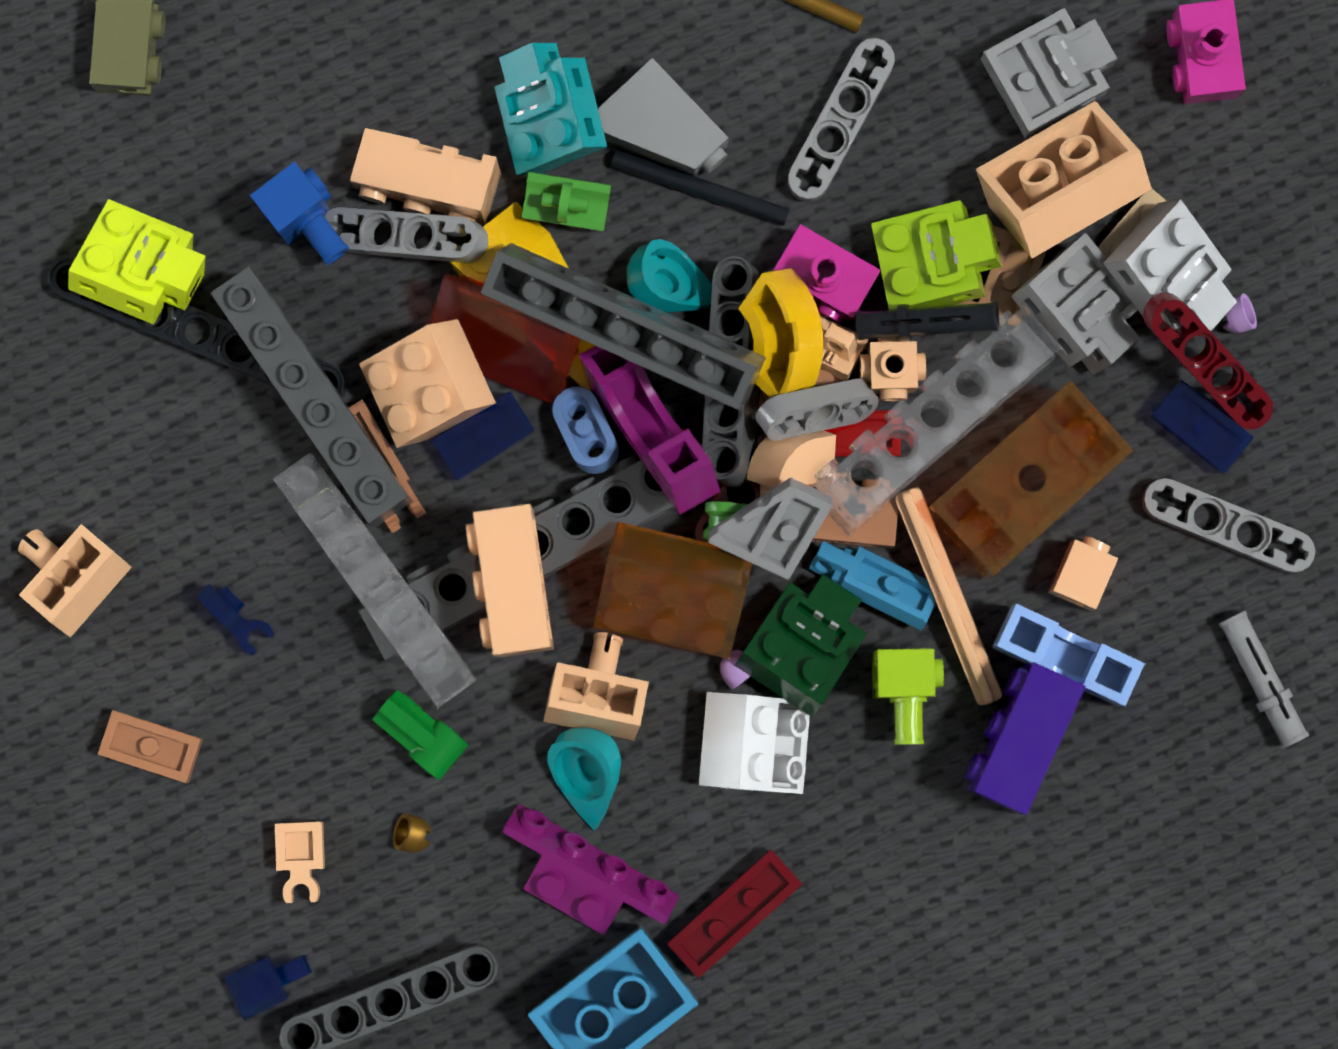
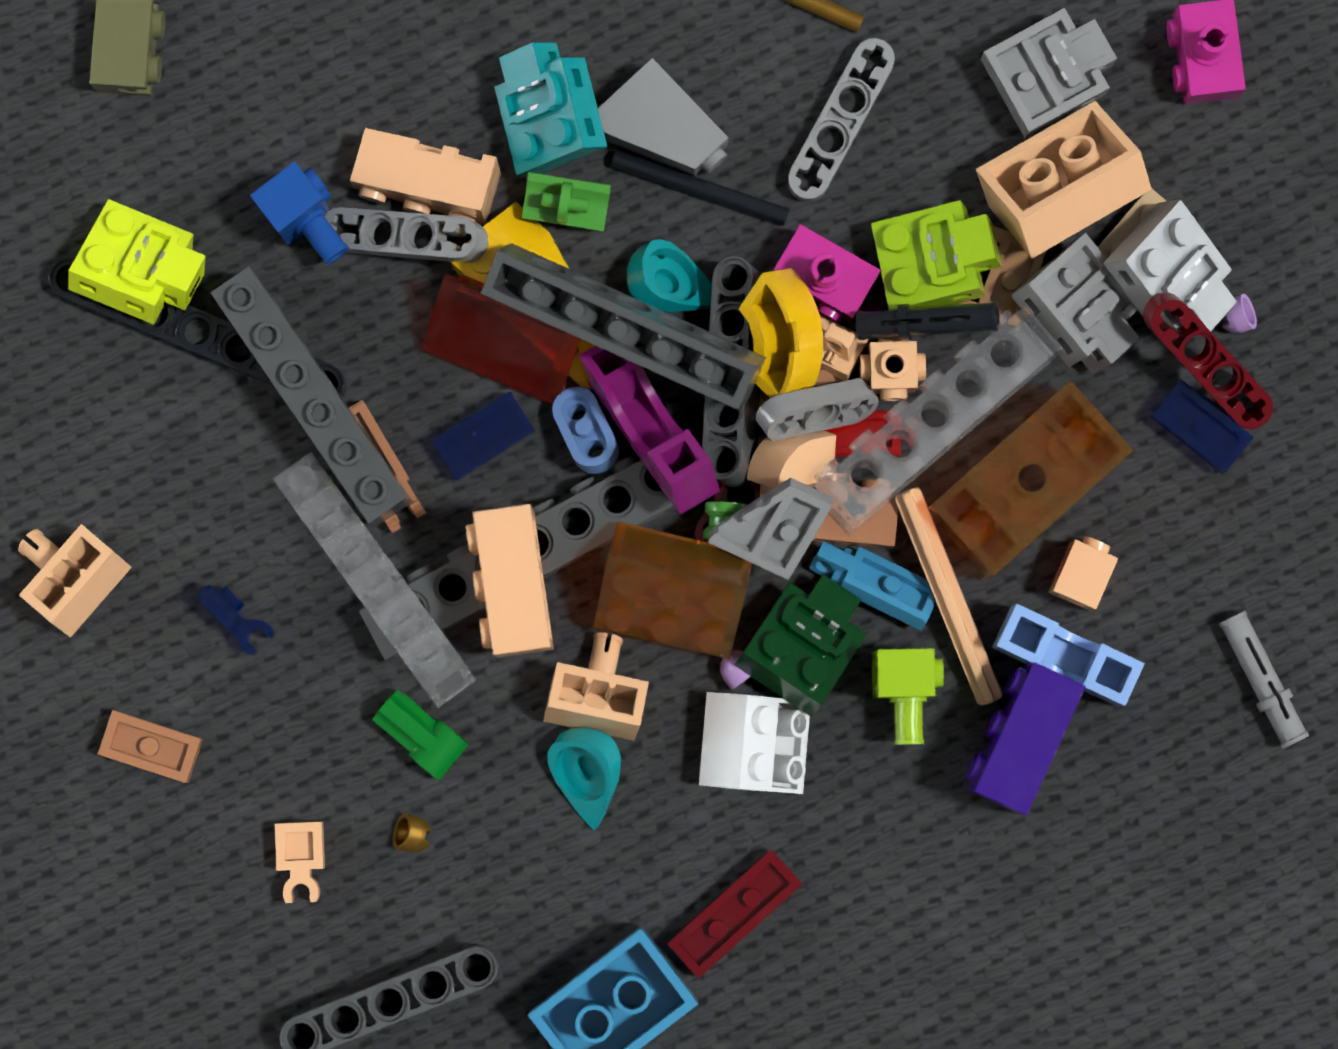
(262, 985): clear blue plate -> none
(427, 383): light nougat brick -> none
(582, 877): magenta bracket -> none
(1229, 521): light grey beam -> none

